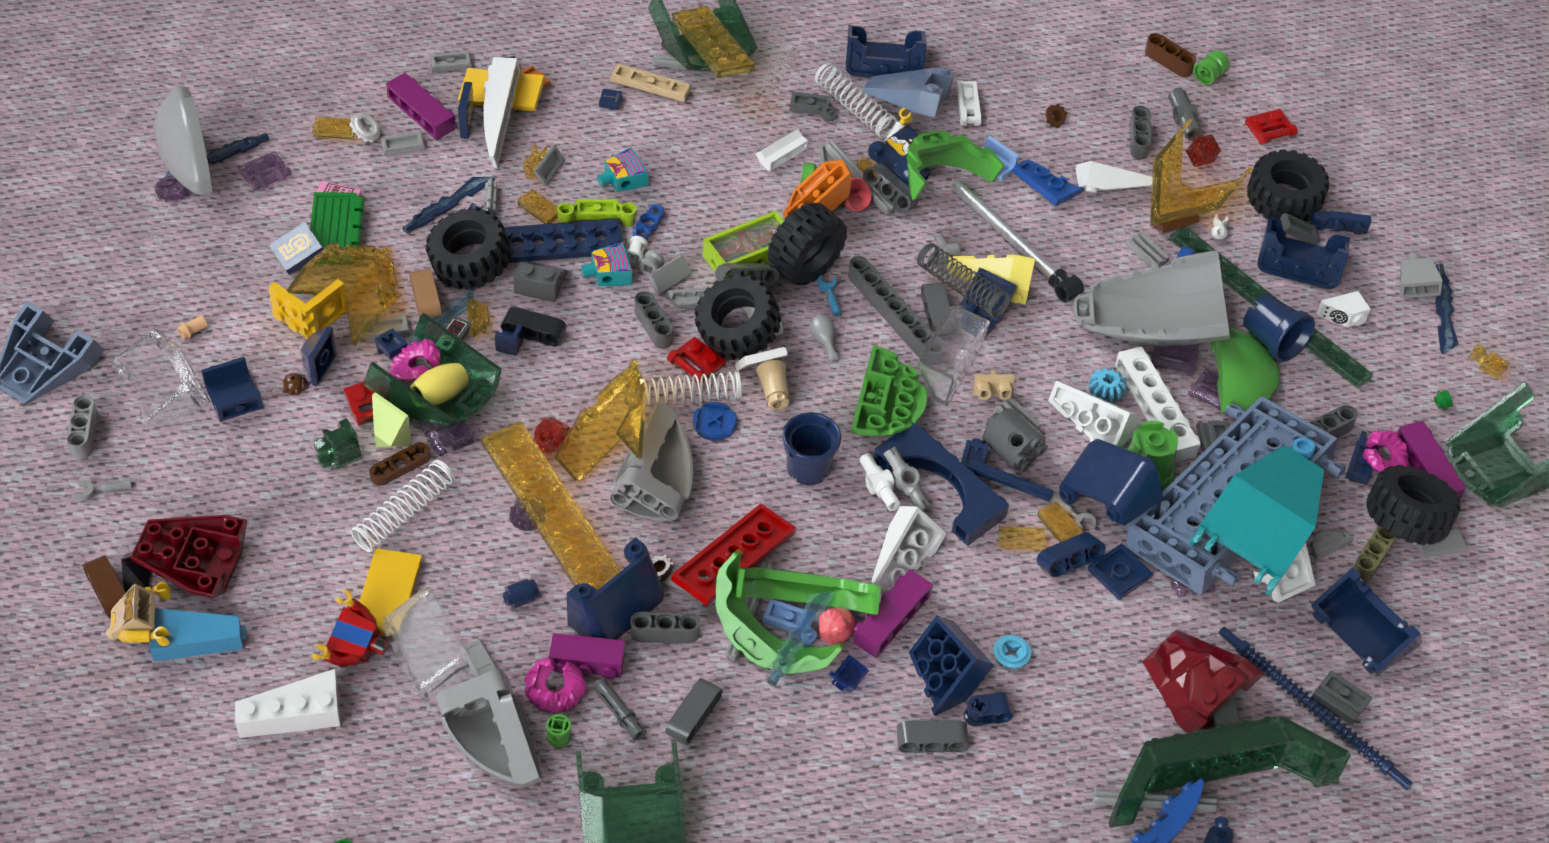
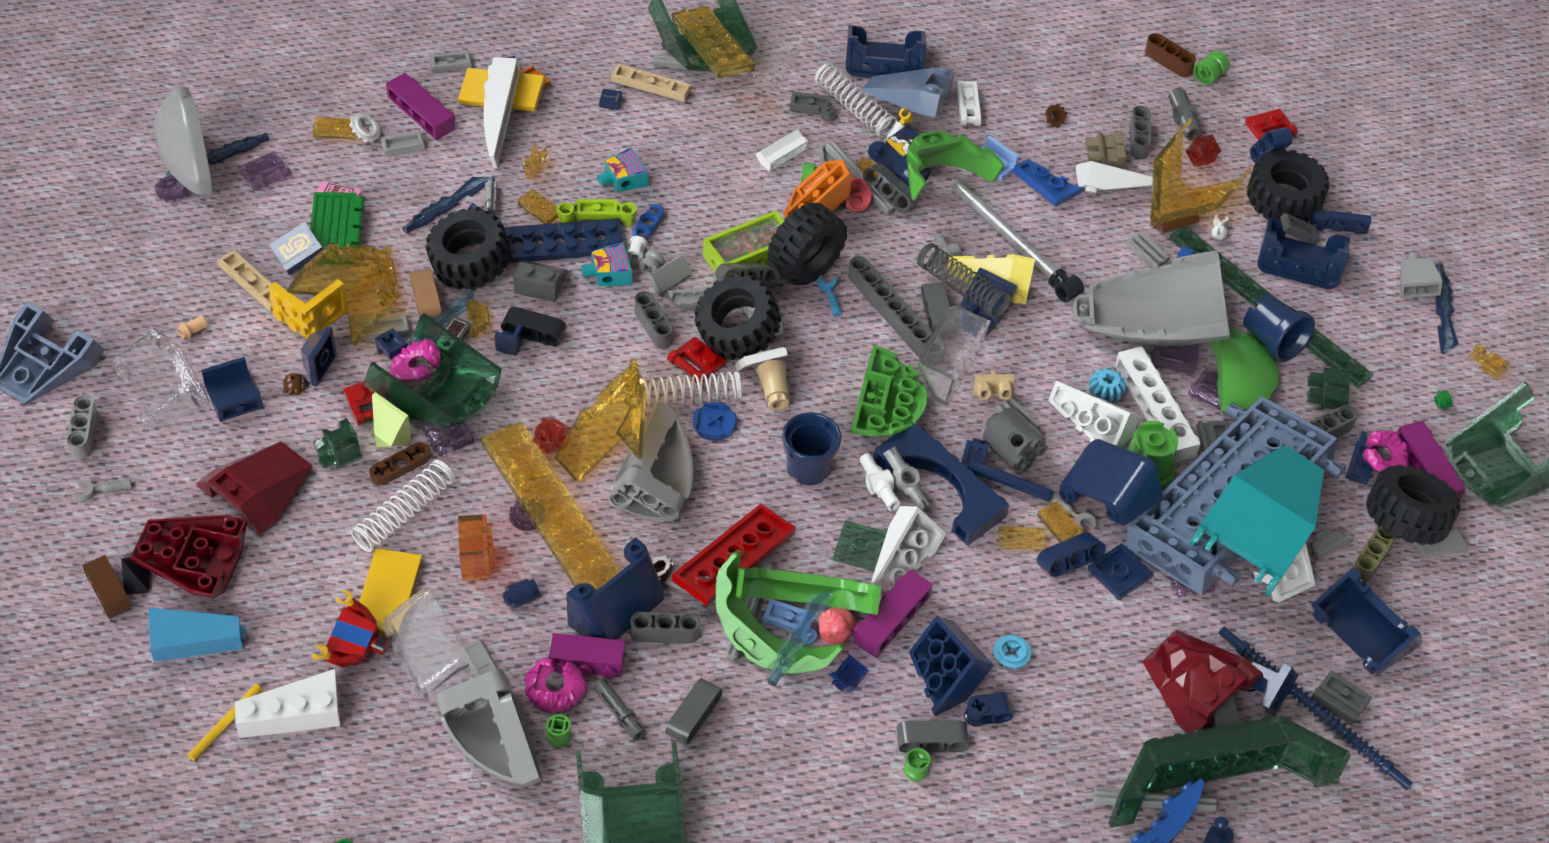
(135, 615): torso -> none
(228, 718): none -> yellow bar
(247, 277): none -> tan plate
(259, 484): none -> dark red wedge
(441, 383): light yellow piece -> none
(466, 110): dark blue tile -> none
(475, 547): none -> clear orange brick
(549, 165): light grey tile -> none
(823, 331): light grey piece -> none
(859, 545): none -> clear green tile
(920, 760): none -> bright green wheel
(1108, 149): none -> dark tan hips
(1271, 141): none -> dark blue beam
(1273, 685): none -> dark blue piece
(1304, 447): dark azure tile -> none
(1332, 388): none -> clear green hips
(1345, 309): white slope -> none

